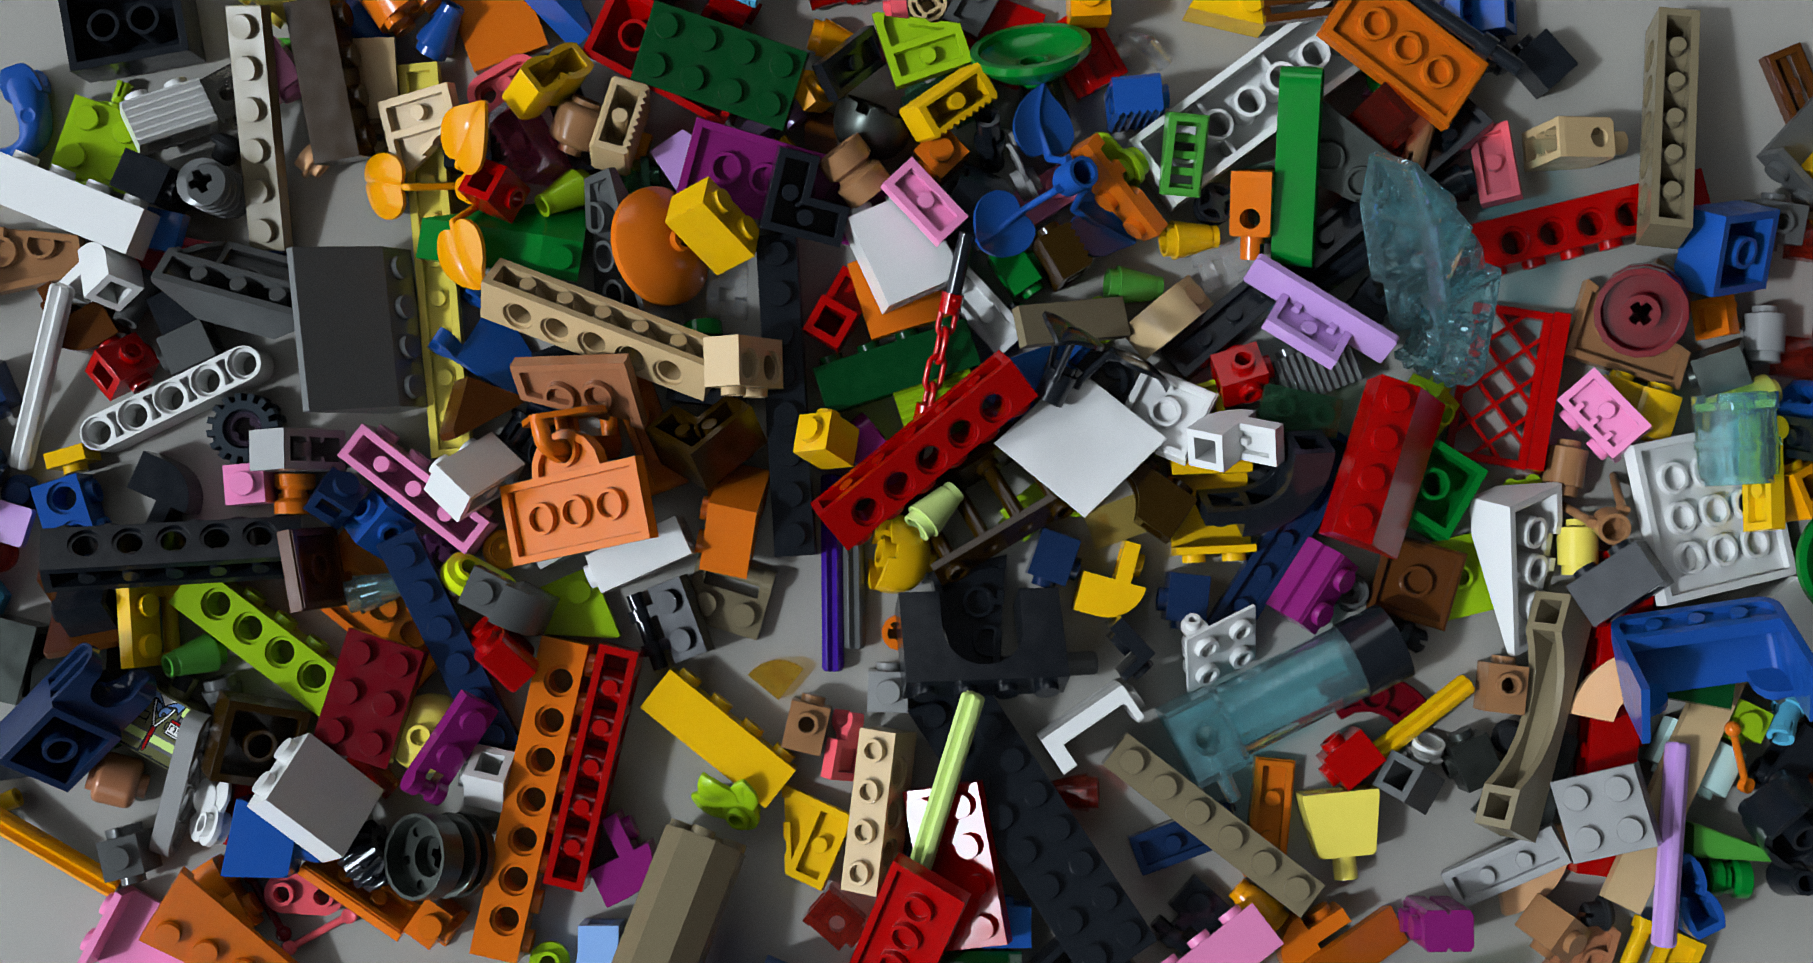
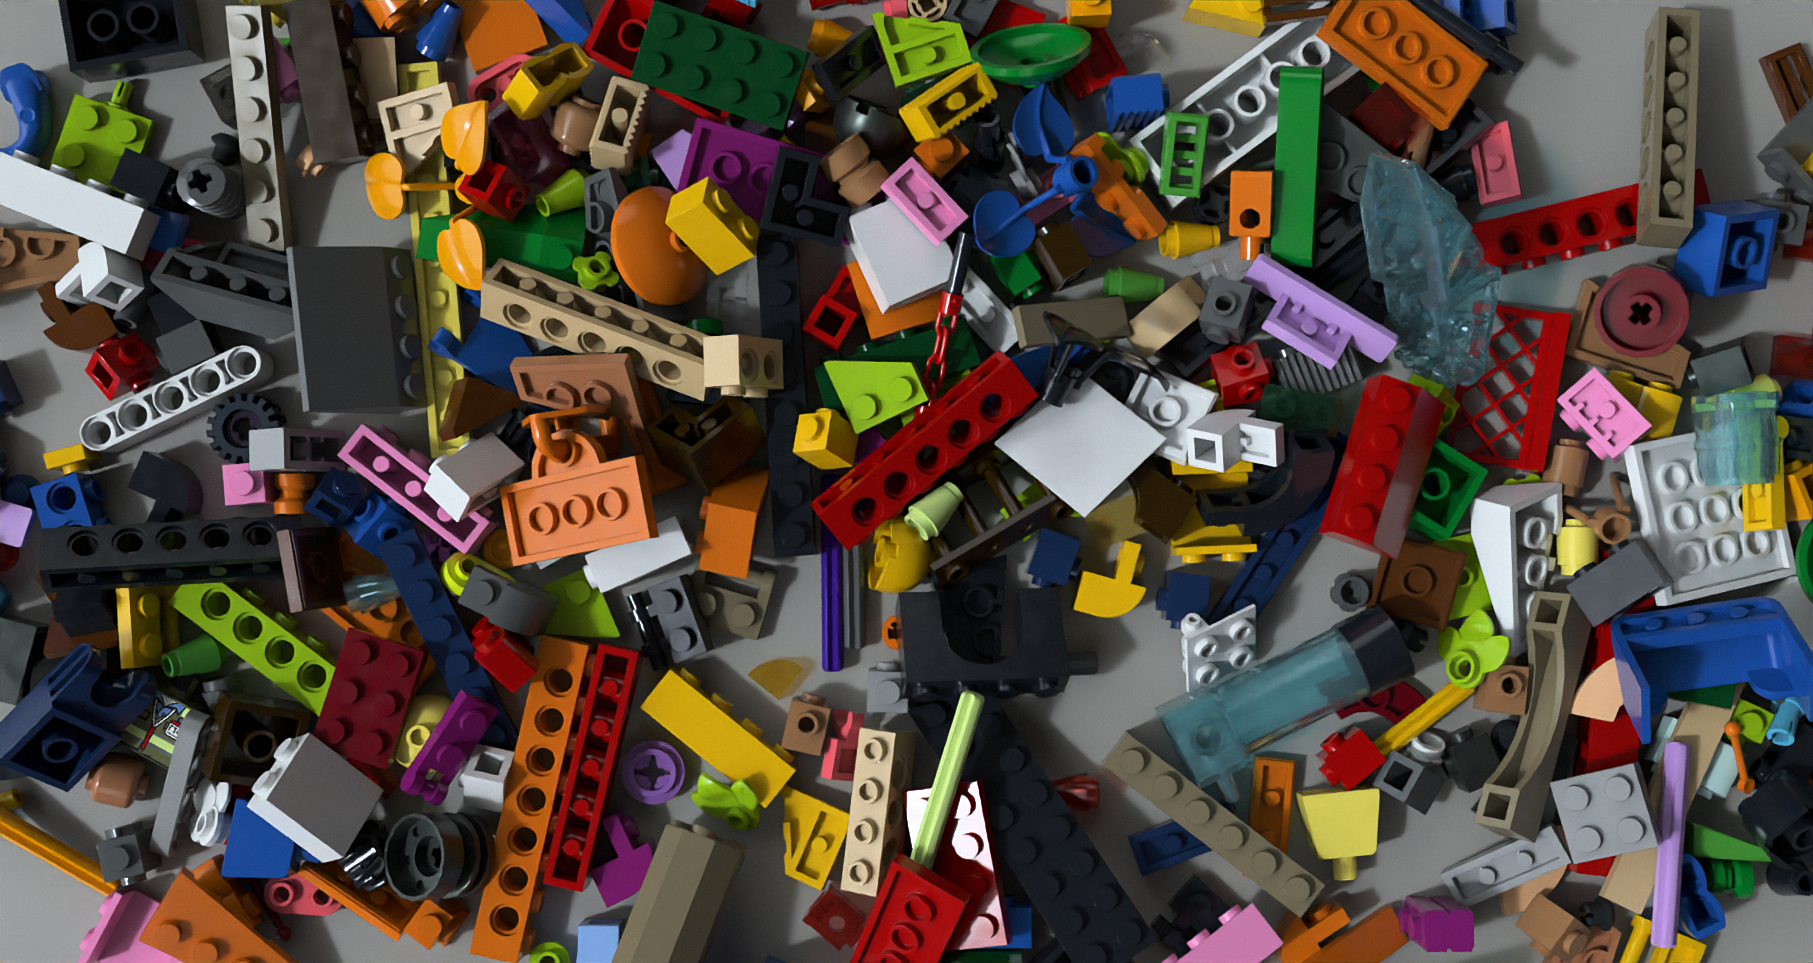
(41, 375): white axle -> none
(168, 115): white brick -> none
(347, 917): coral hinge -> none
(595, 281): none -> lime plate
(639, 785): none -> medium lavender gear
(876, 390): none -> lime wing
(1085, 715): white panel -> none
(1127, 640): black bracket -> none
(1226, 310): none -> dark grey brick
(1267, 905): light orange cone -> none
(1313, 585): magenta brick -> none
(1475, 645): none -> lime plate
(1544, 62): black brick -> none
(1571, 143): tan torso -> none
(1715, 317): orange tile -> none
(1764, 334): light grey brick -> none

